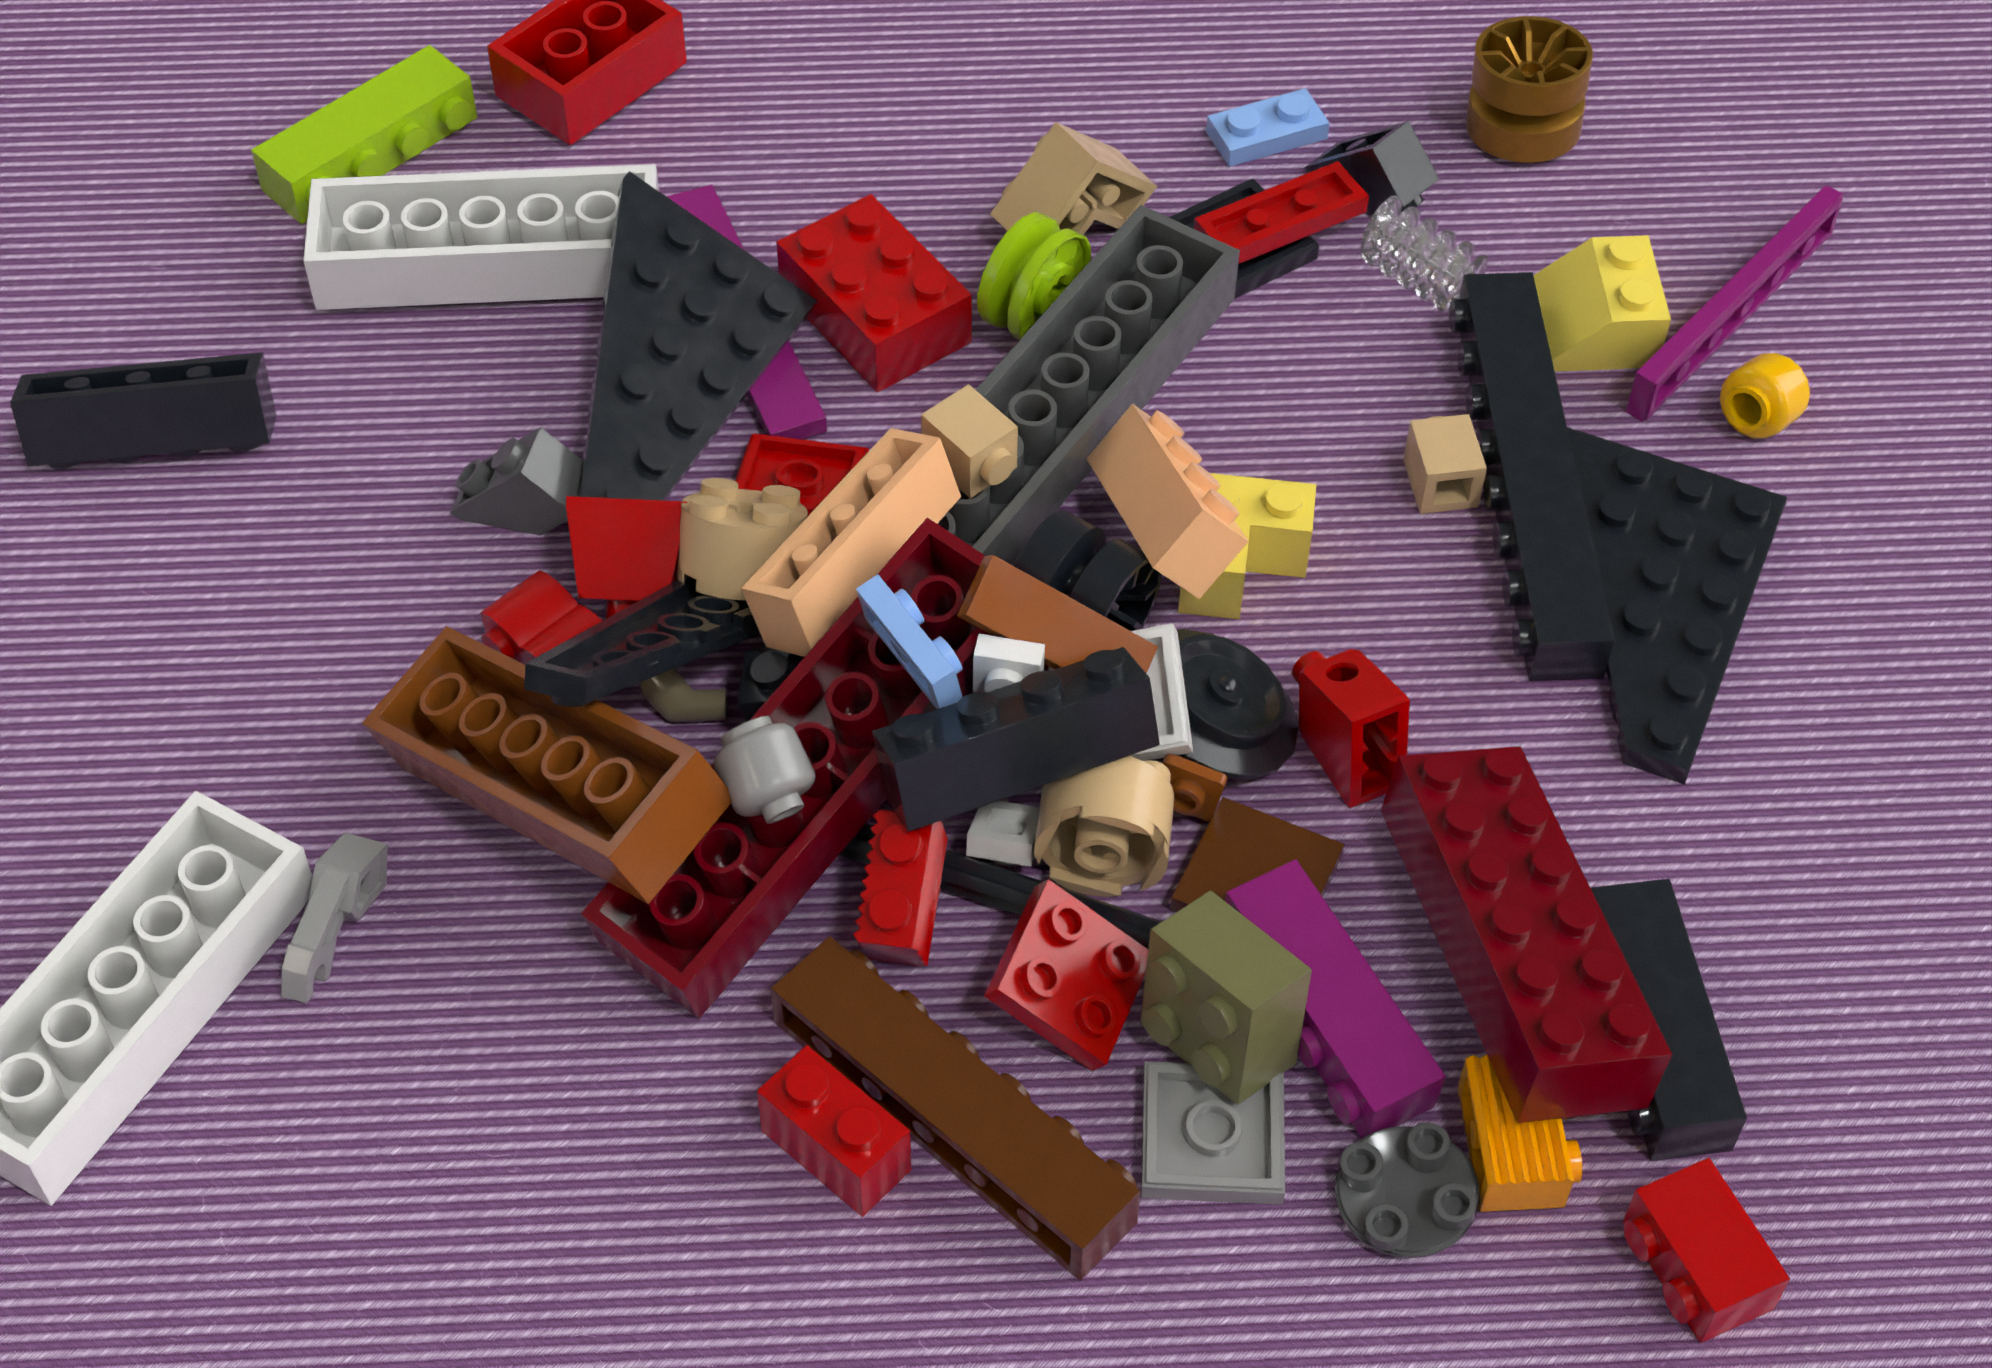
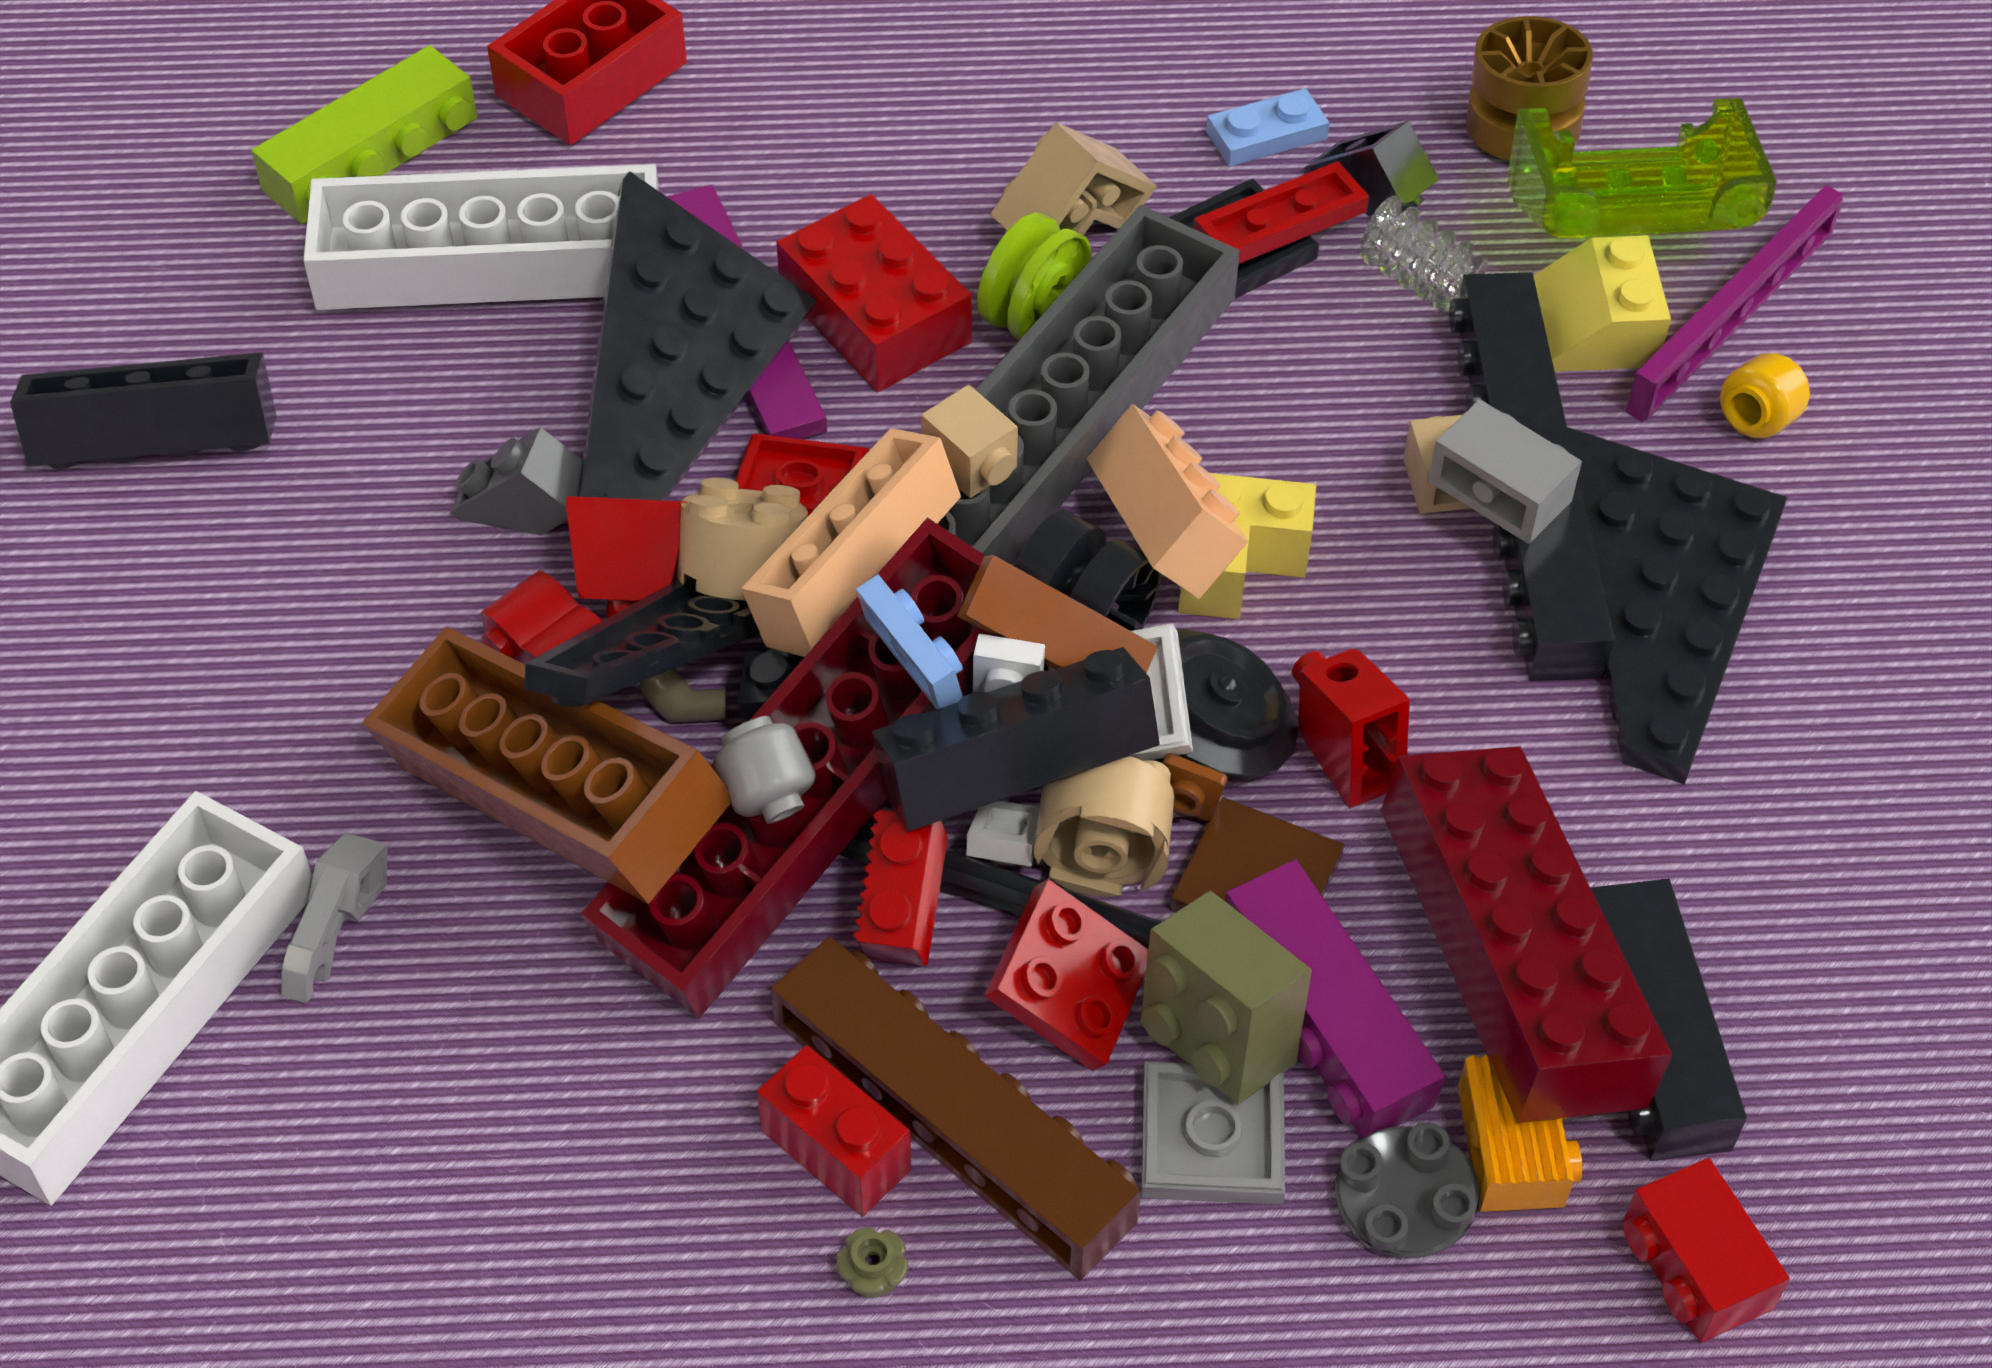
(875, 1279): none -> olive plate
(1504, 471): none -> light grey brick
(1703, 184): none -> clear neon green windscreen

